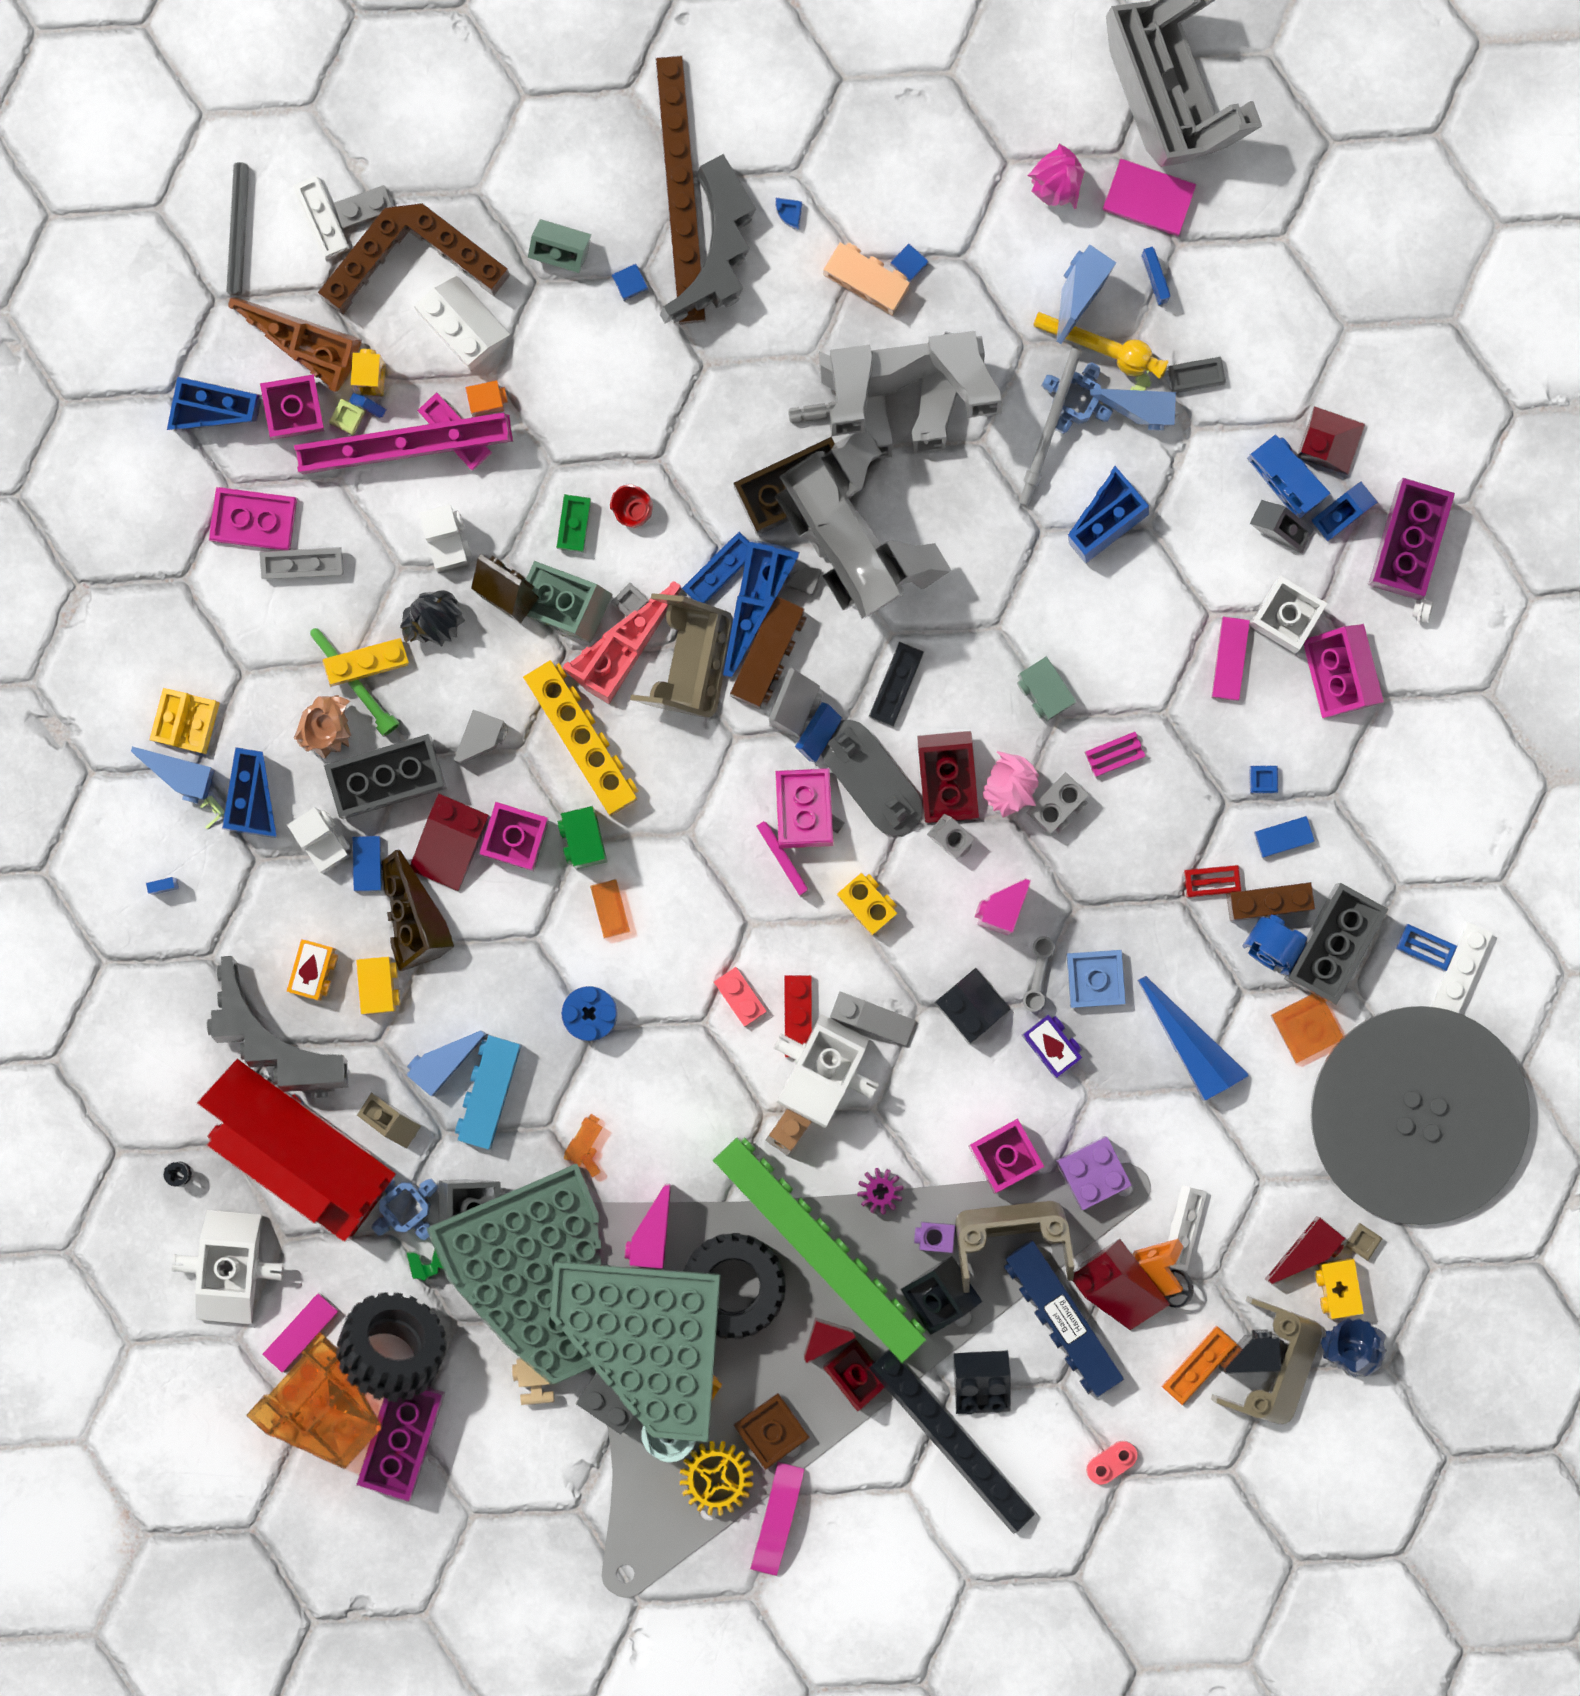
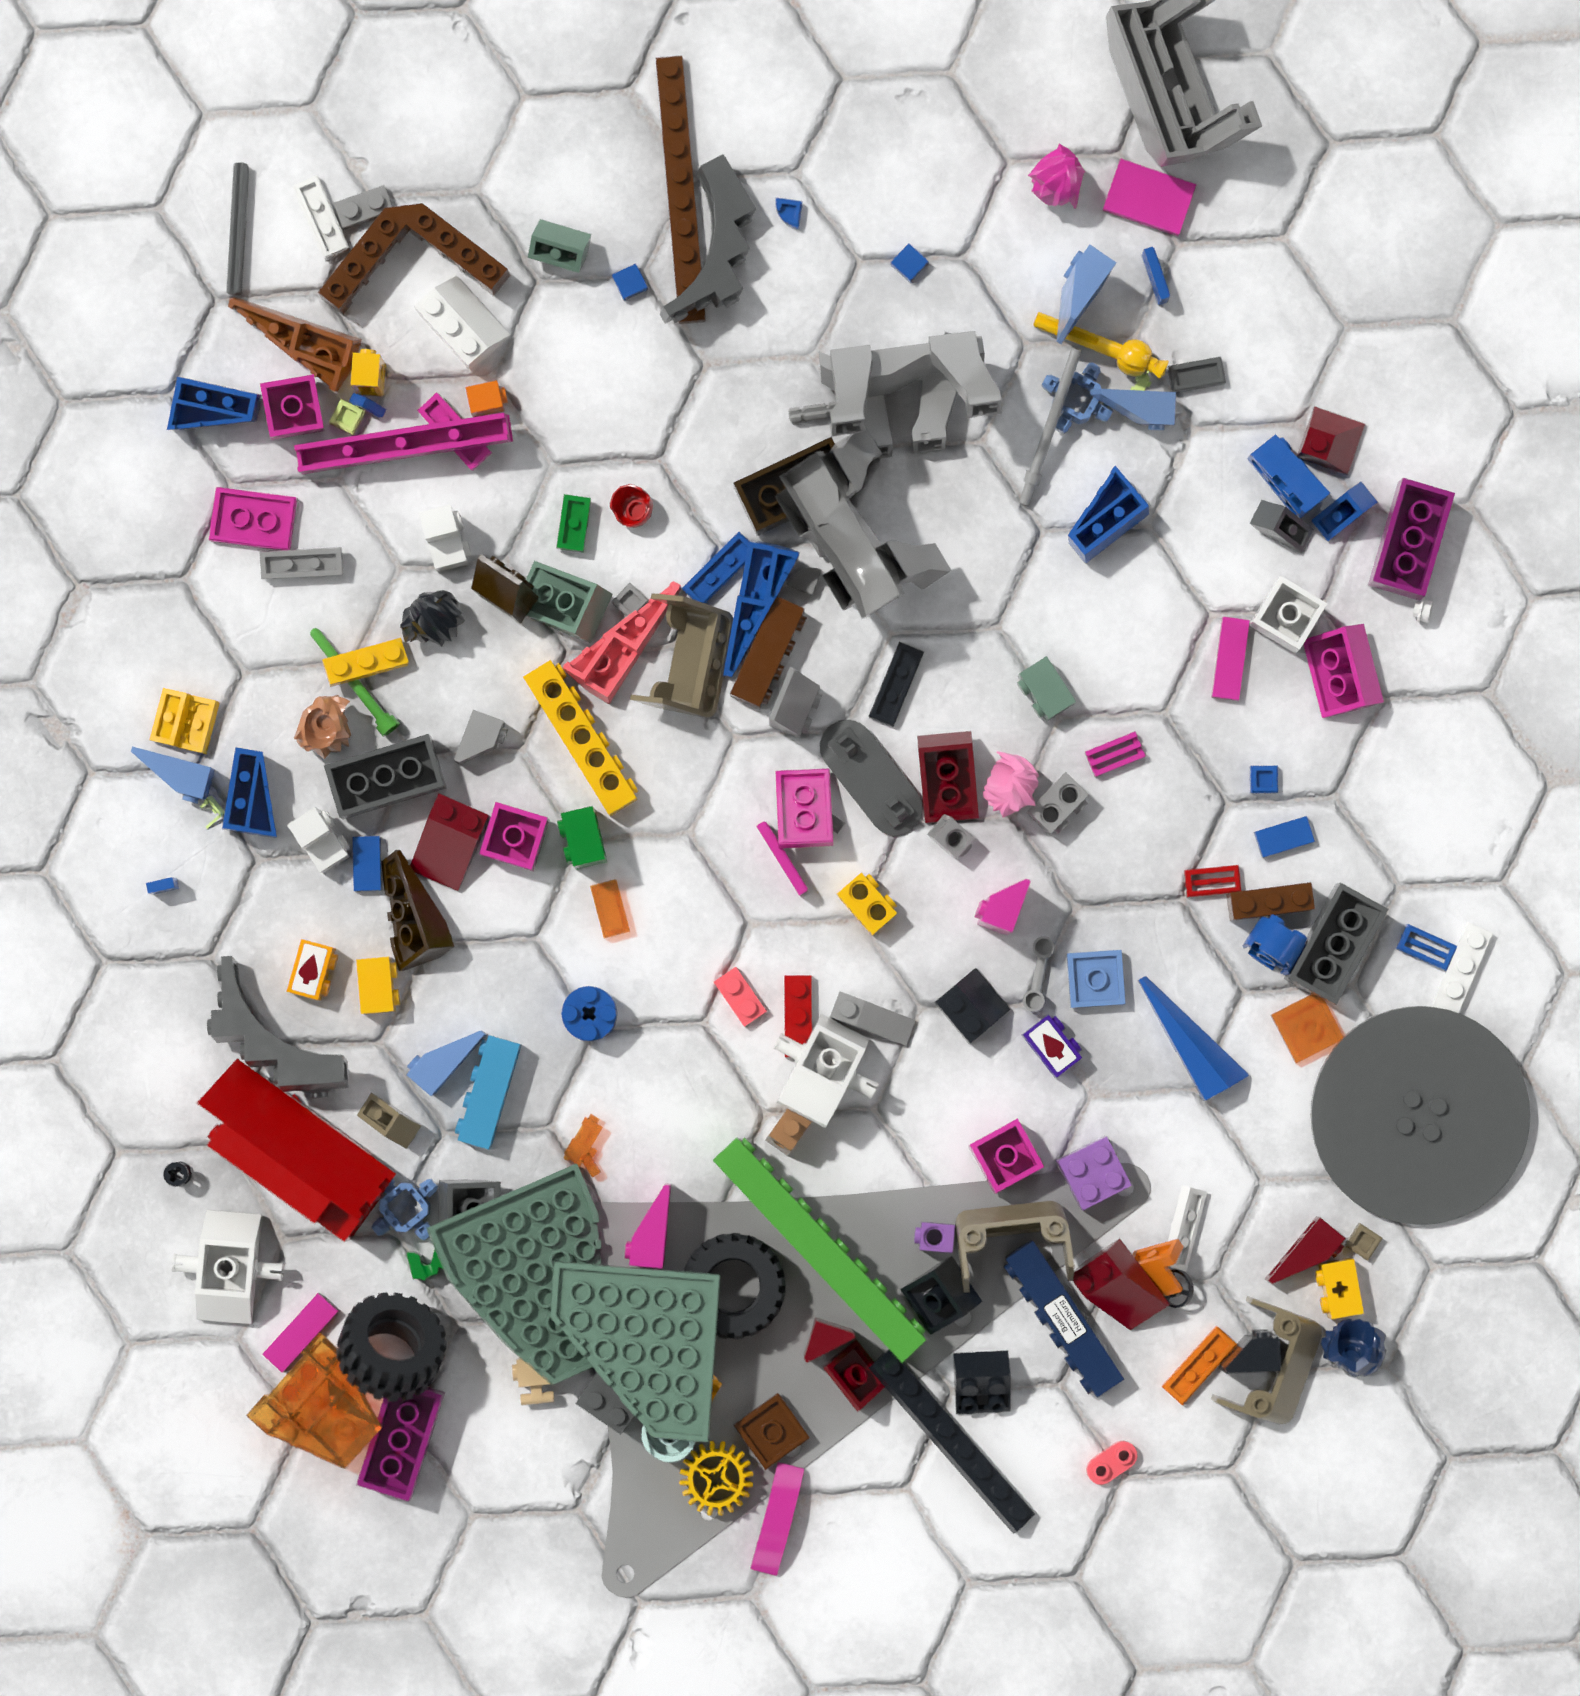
(818, 732): blue tile -> none
(866, 277): light nougat brick -> none
(872, 1185): magenta gear -> none

